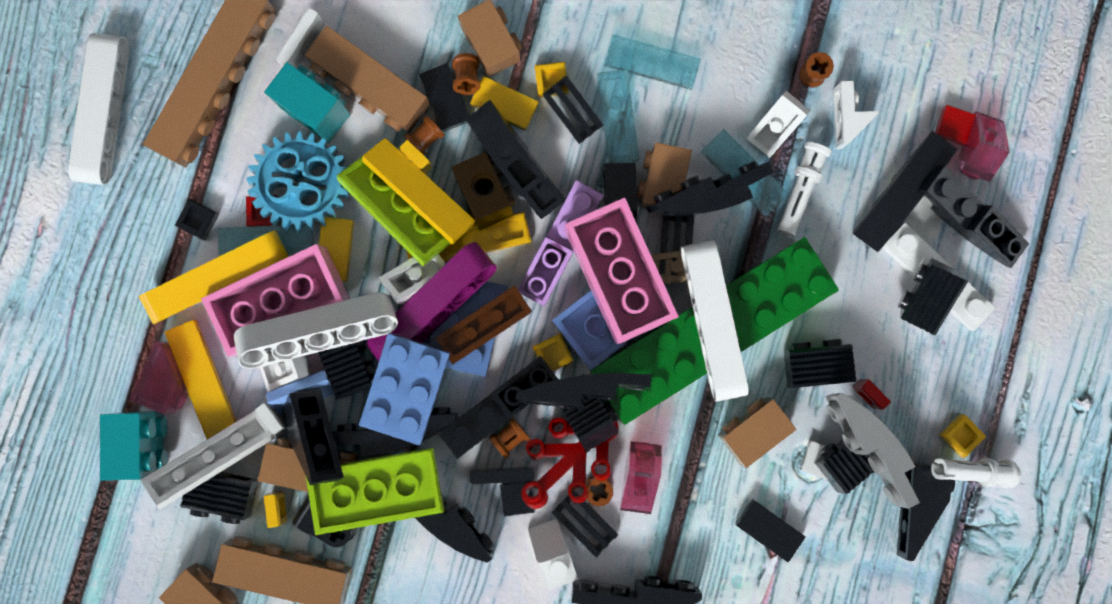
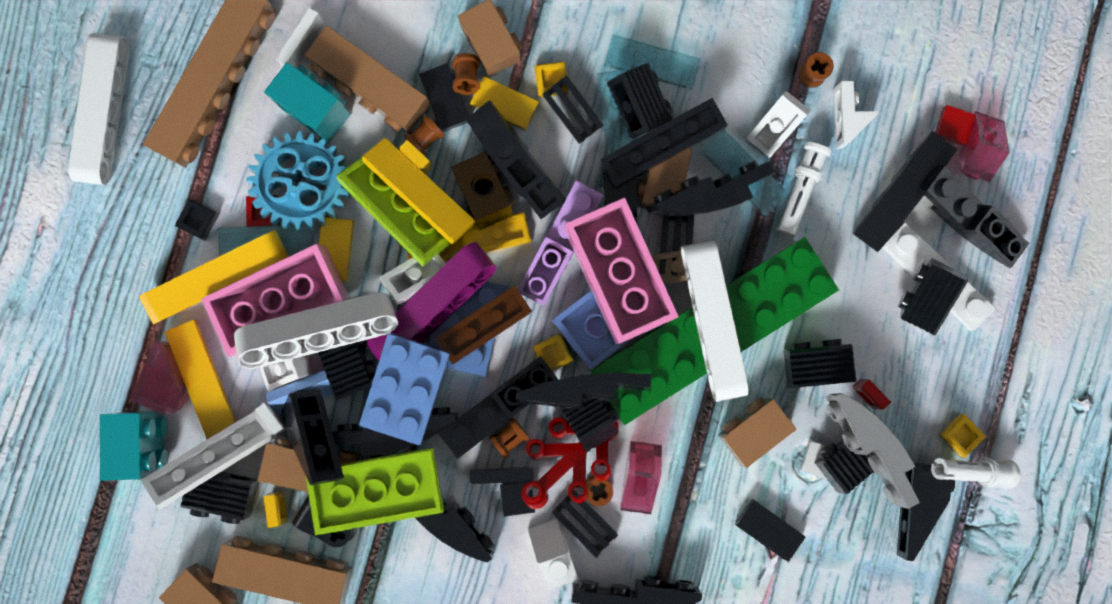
(640, 100): none -> black brick
(664, 143): none -> black piece

